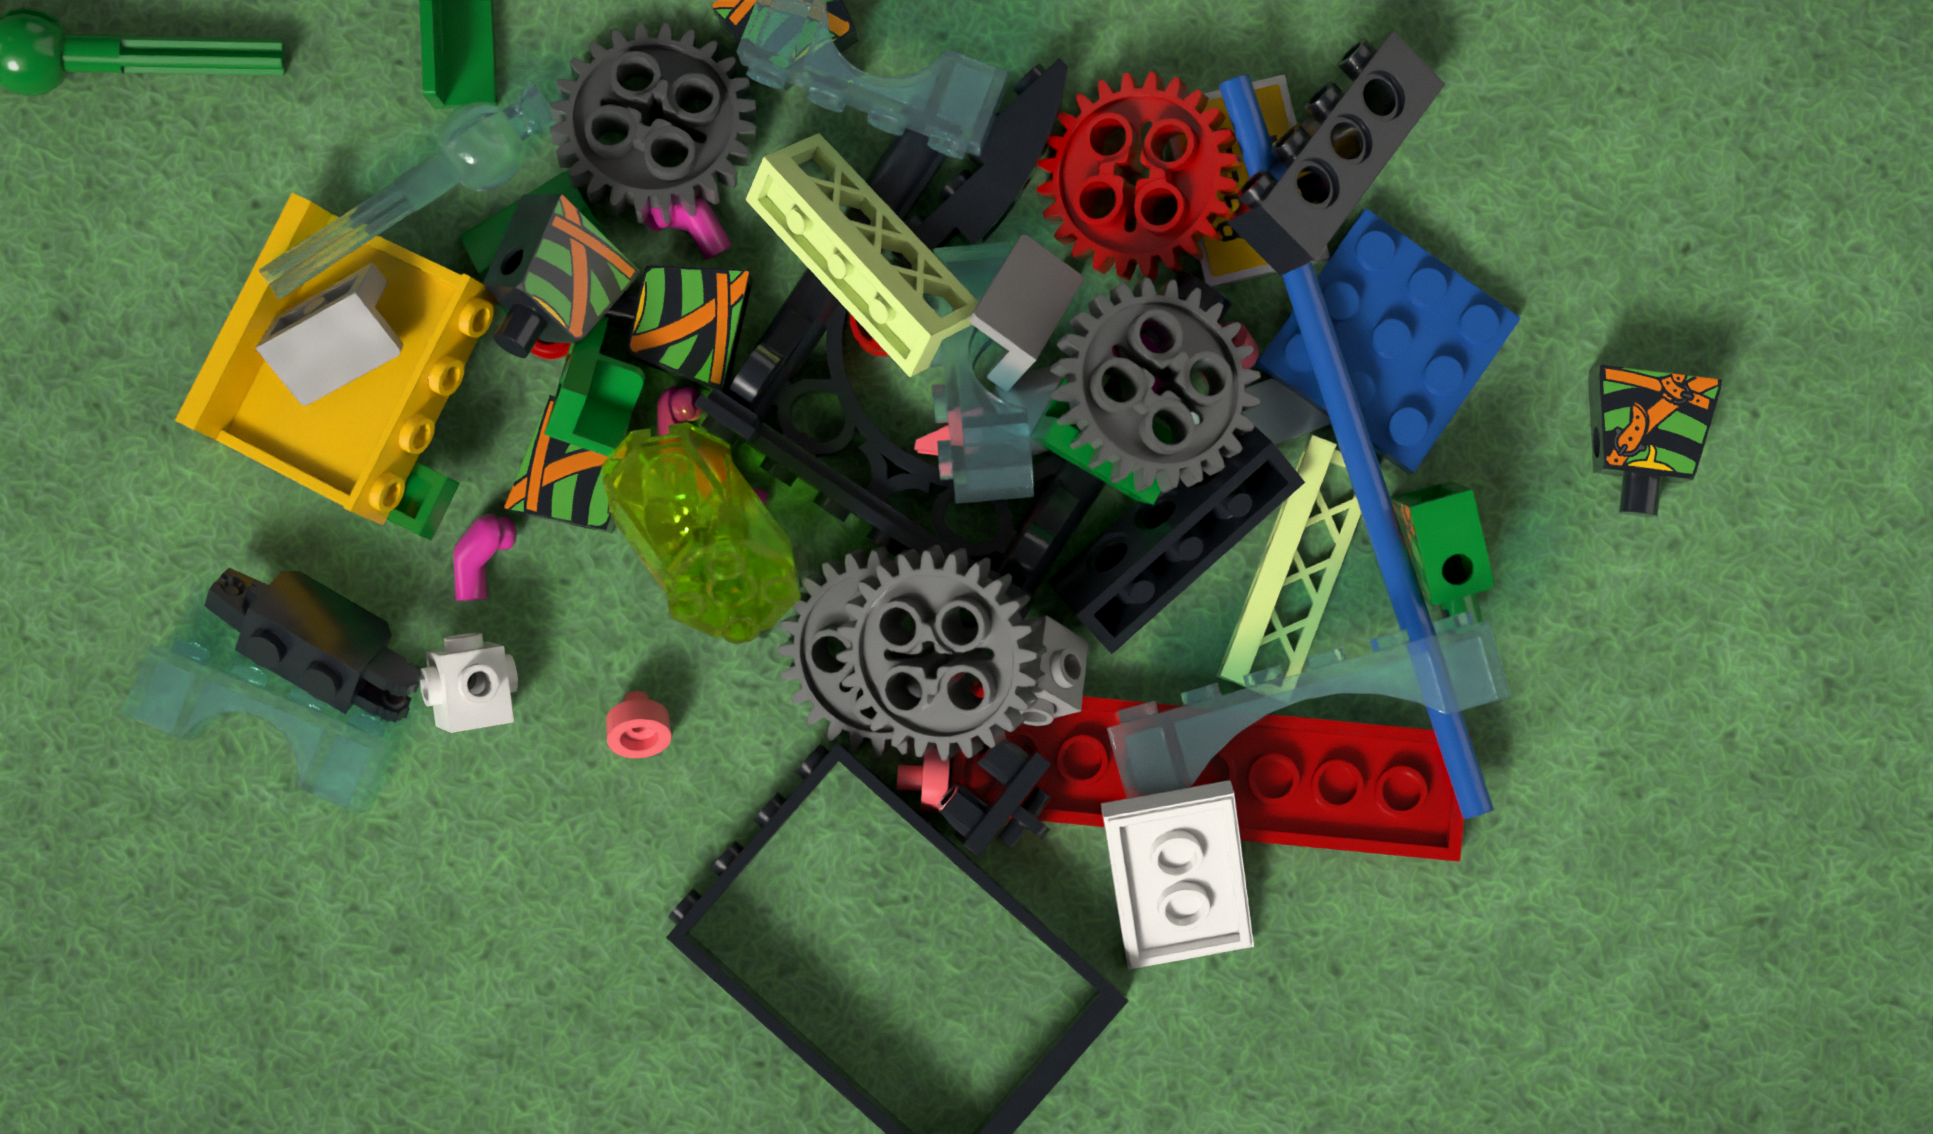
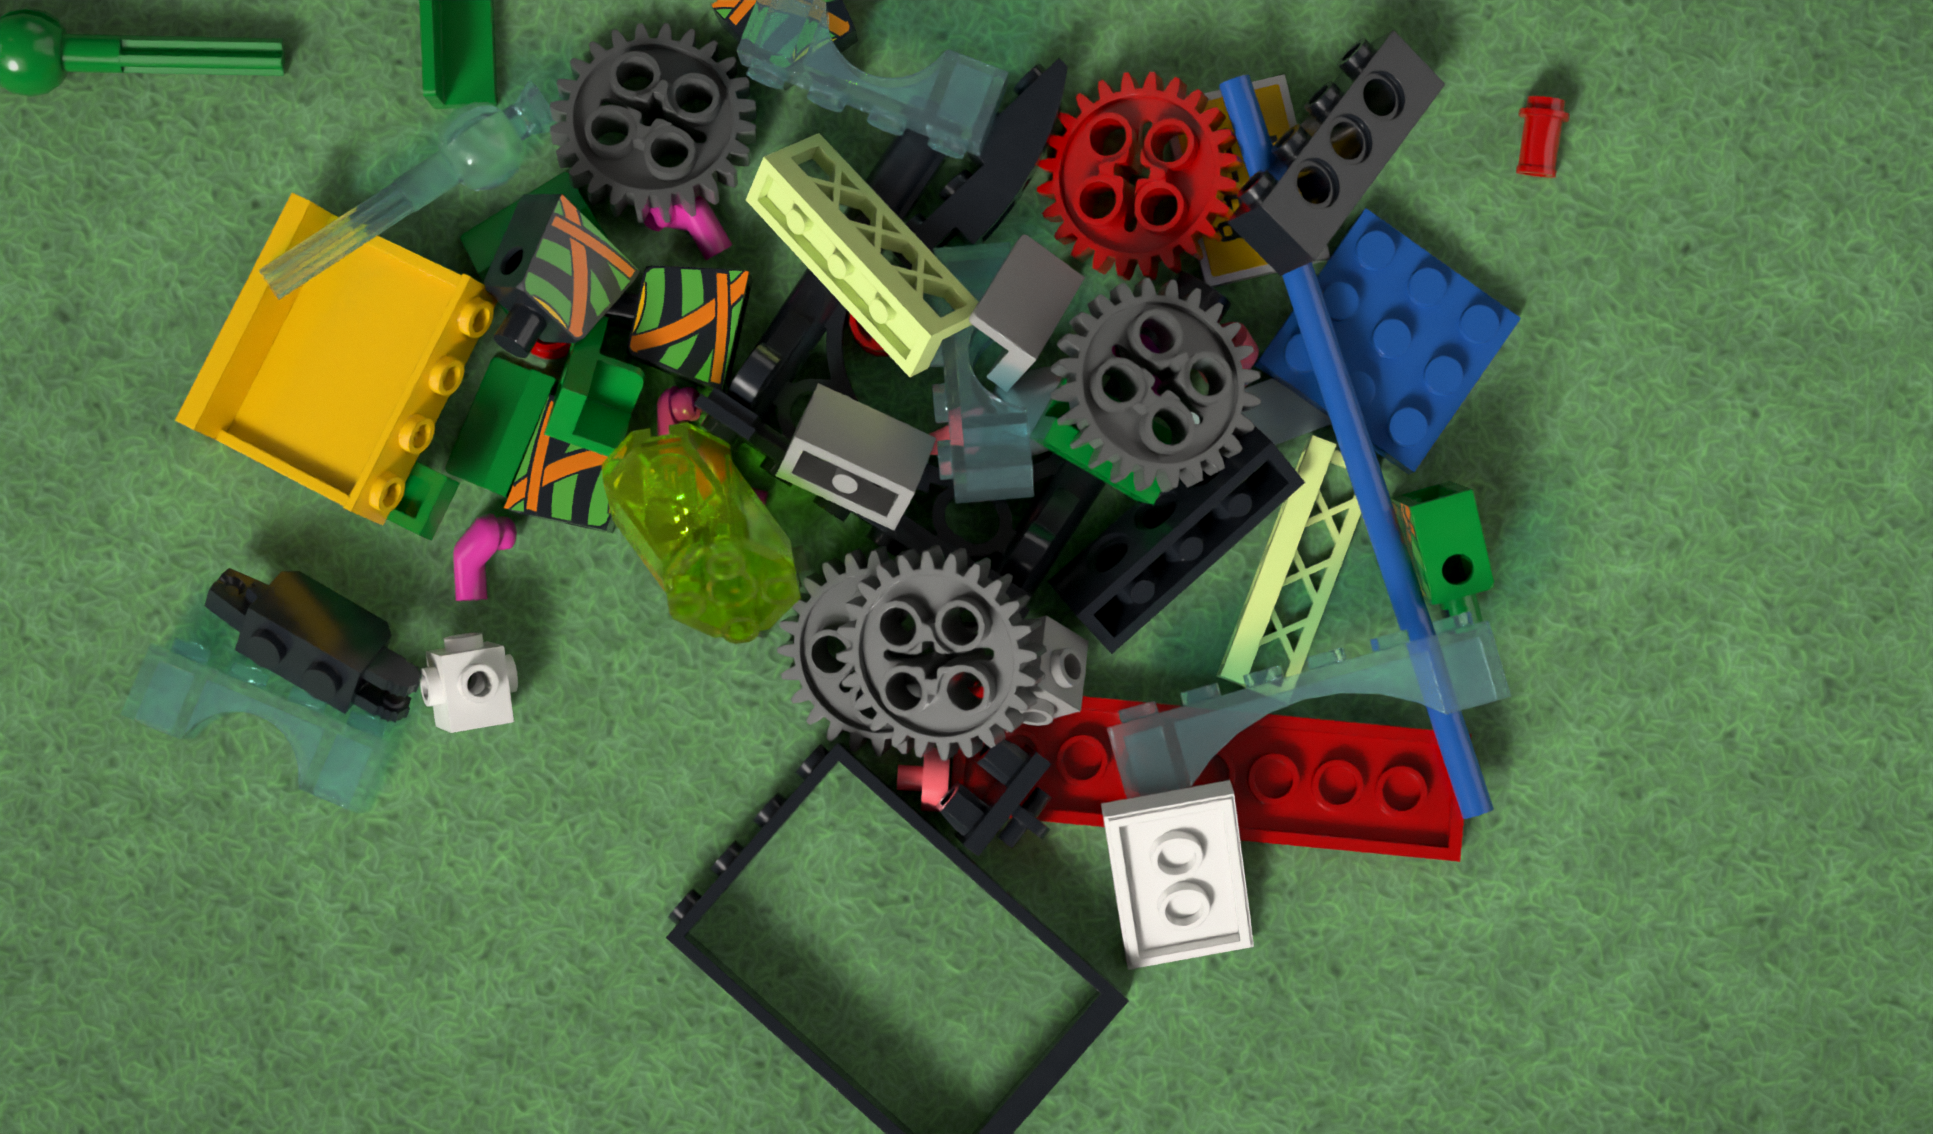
(331, 337): light grey panel -> none
(500, 426): none -> green panel
(638, 726): coral tile -> none
(857, 450): none -> light grey brick
(1541, 135): none -> red pin
(1648, 430): torso -> none

